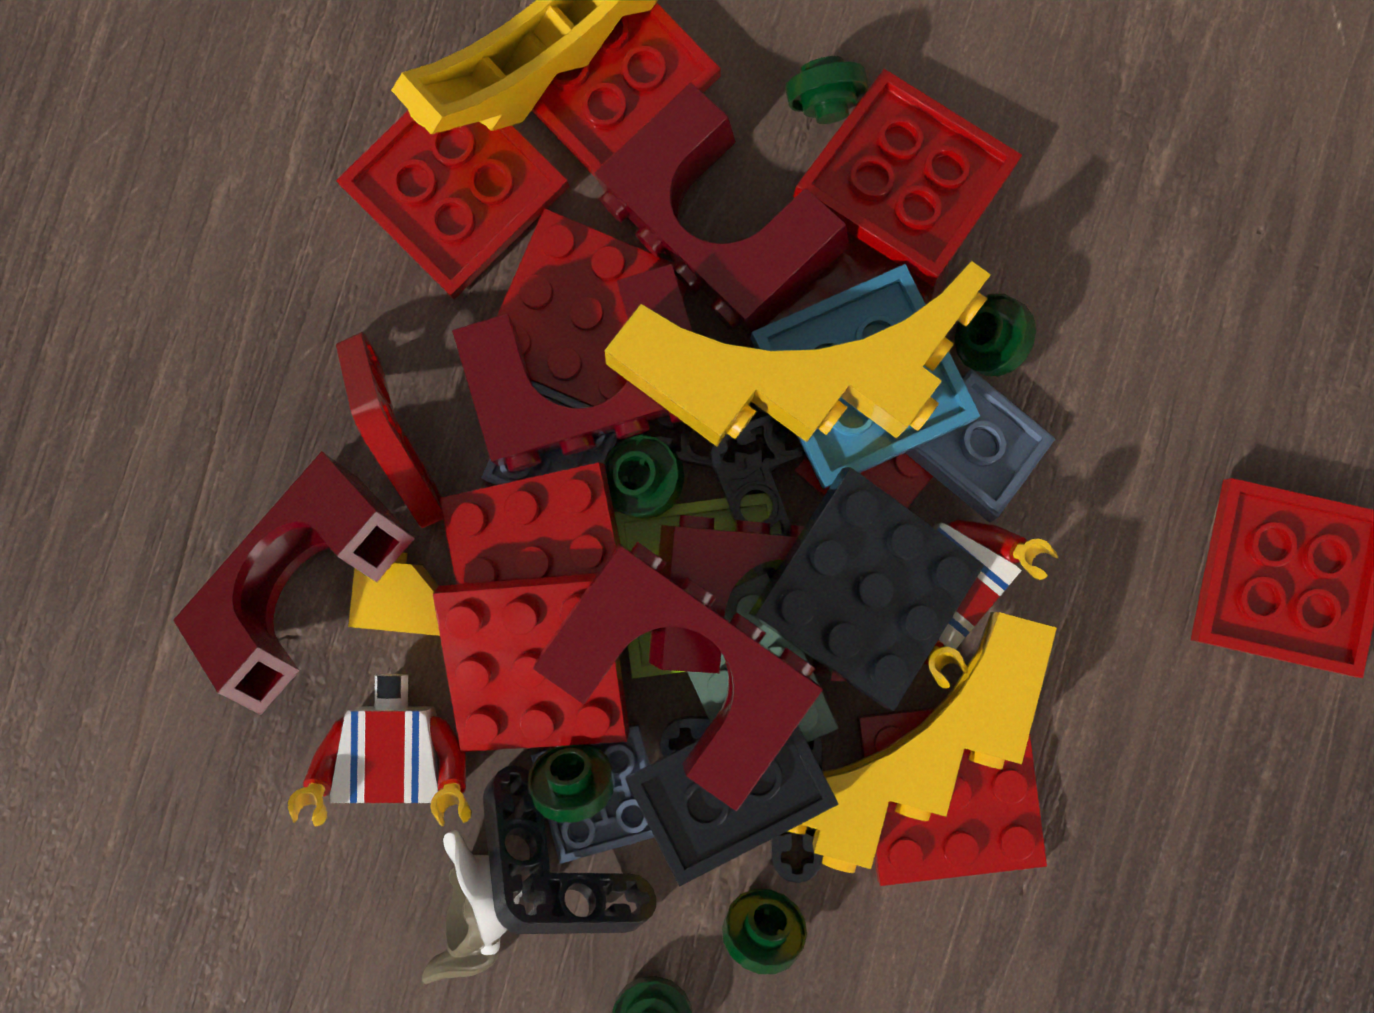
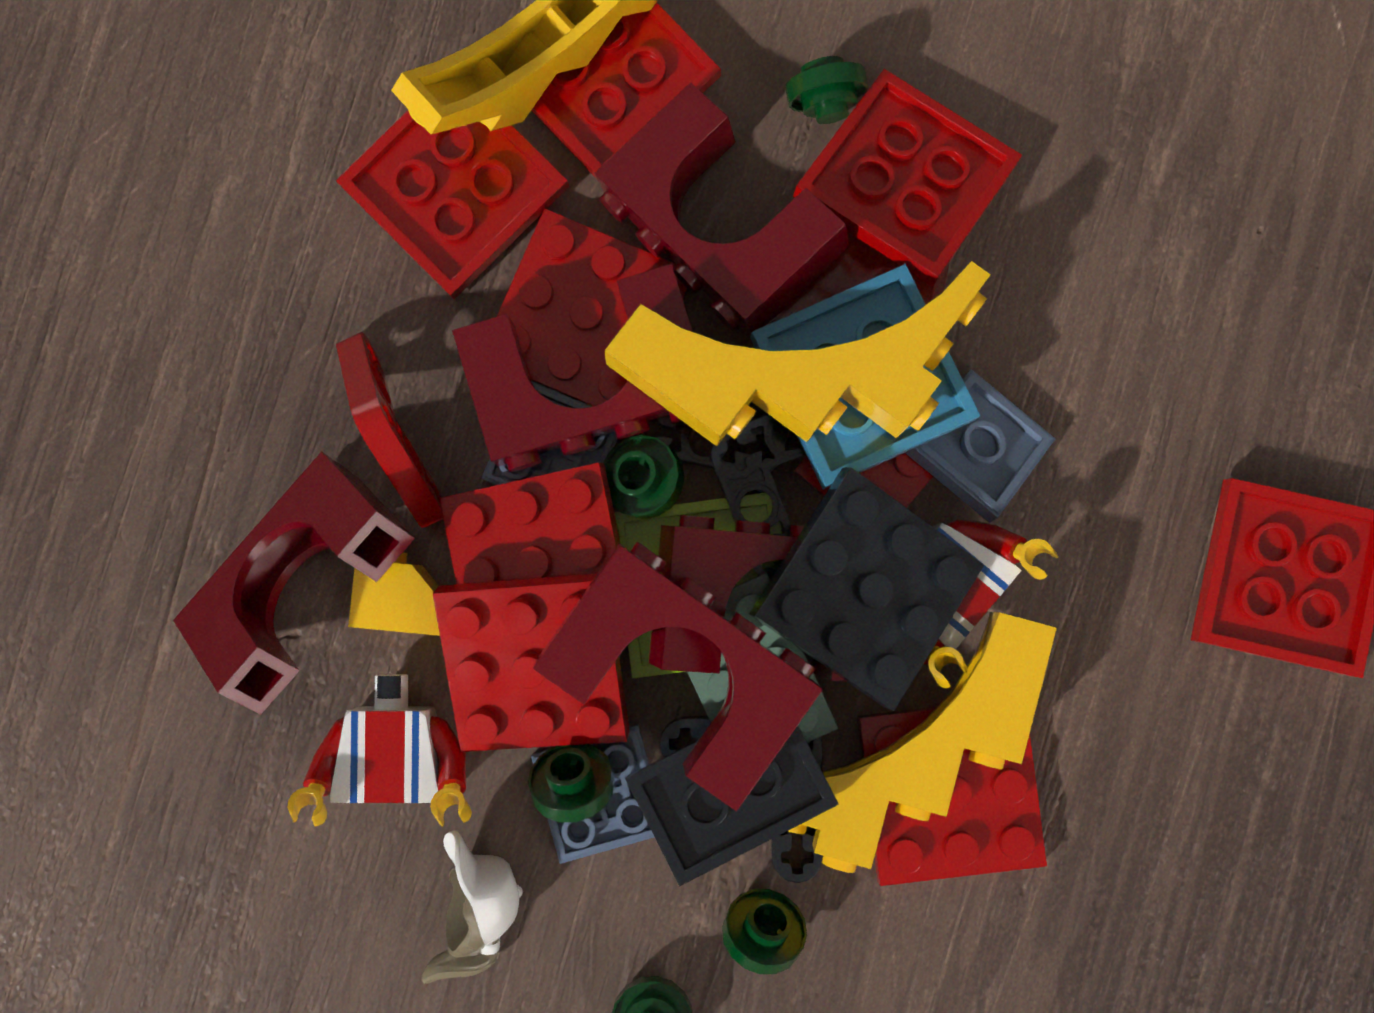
(545, 888): black beam -> none
(997, 336): dark green plate -> none

